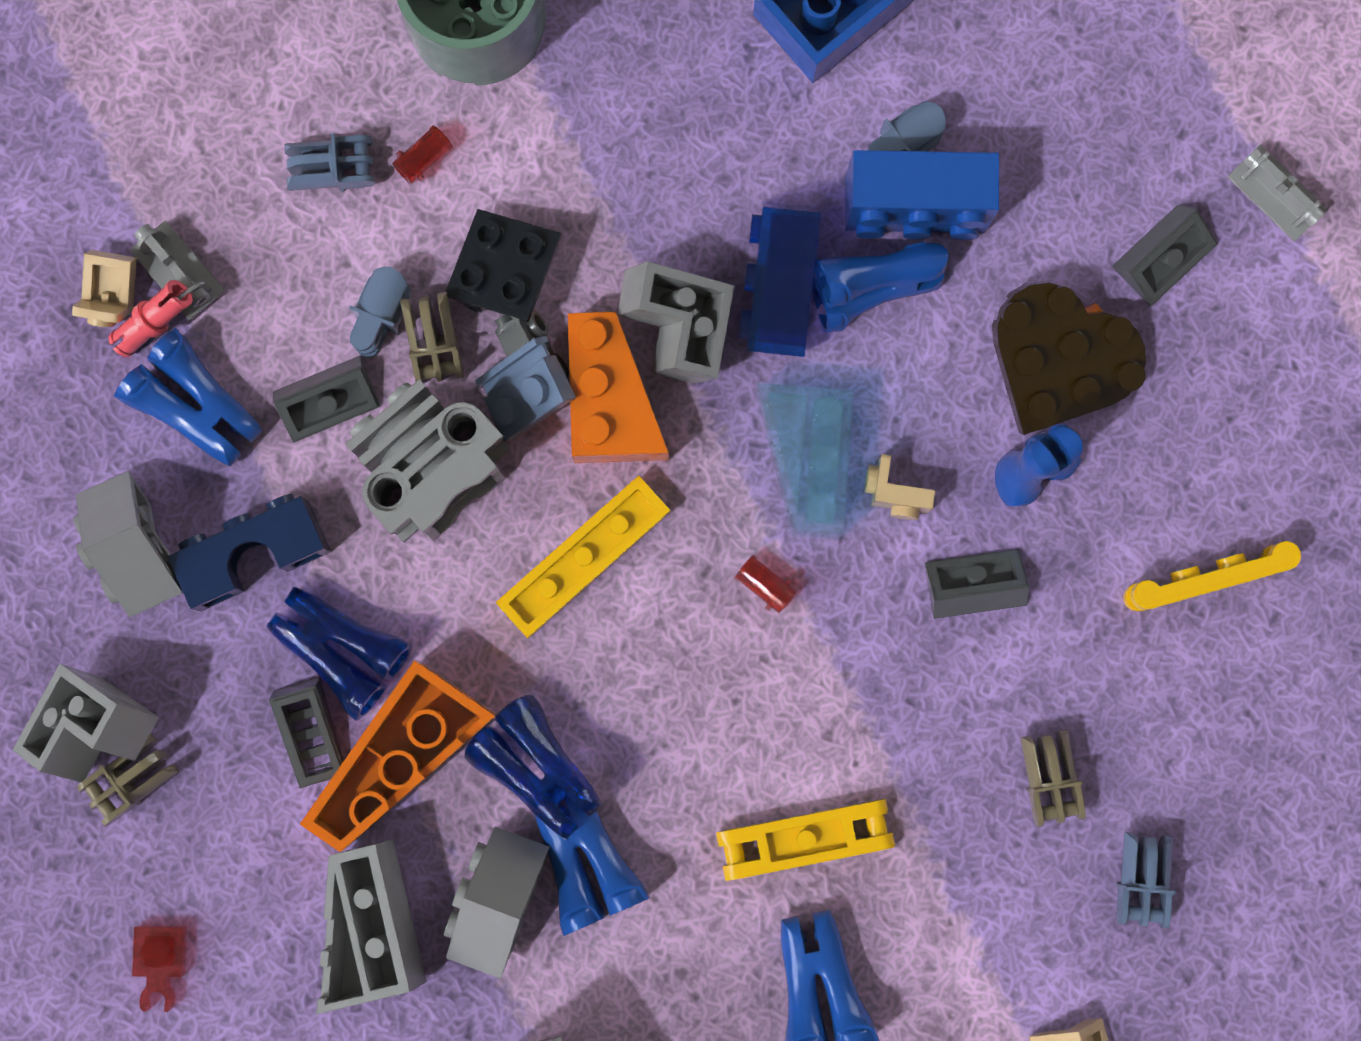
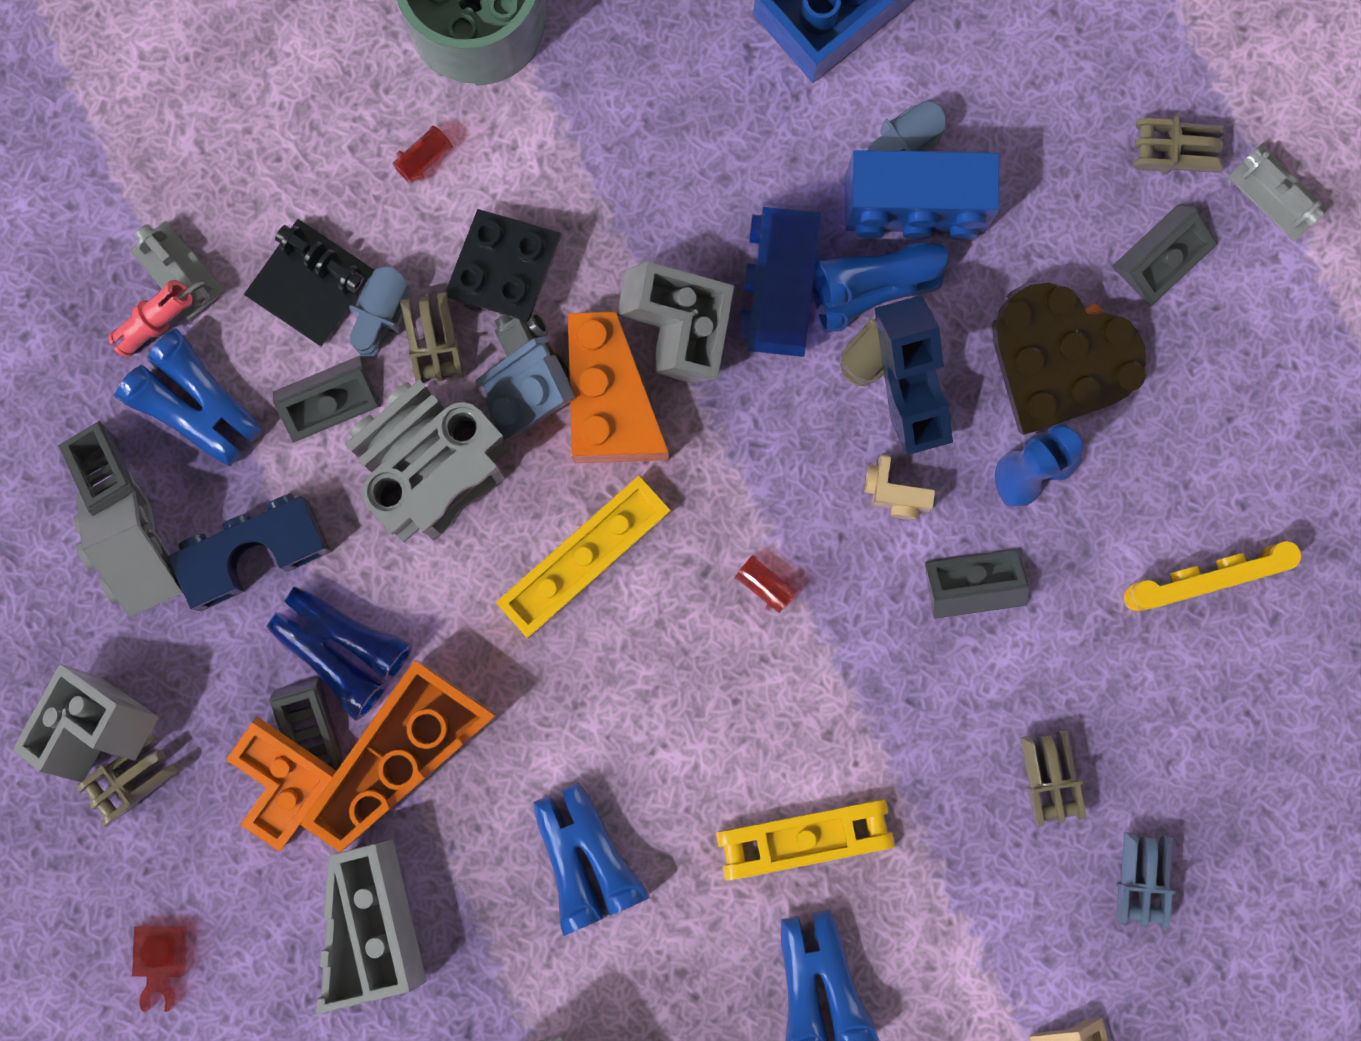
(92, 458): none -> dark grey slope
(106, 288): tan bracket -> none
(291, 780): none -> orange plate
(309, 281): none -> black hinge
(322, 165): sand blue arm -> none
(494, 901): light grey brick -> none
(528, 727): clear blue piece -> none
(810, 452): clear light blue wedge -> none
(862, 357): none -> dark tan arm
(909, 359): none -> dark blue arch
(1184, 147): none -> dark tan arm

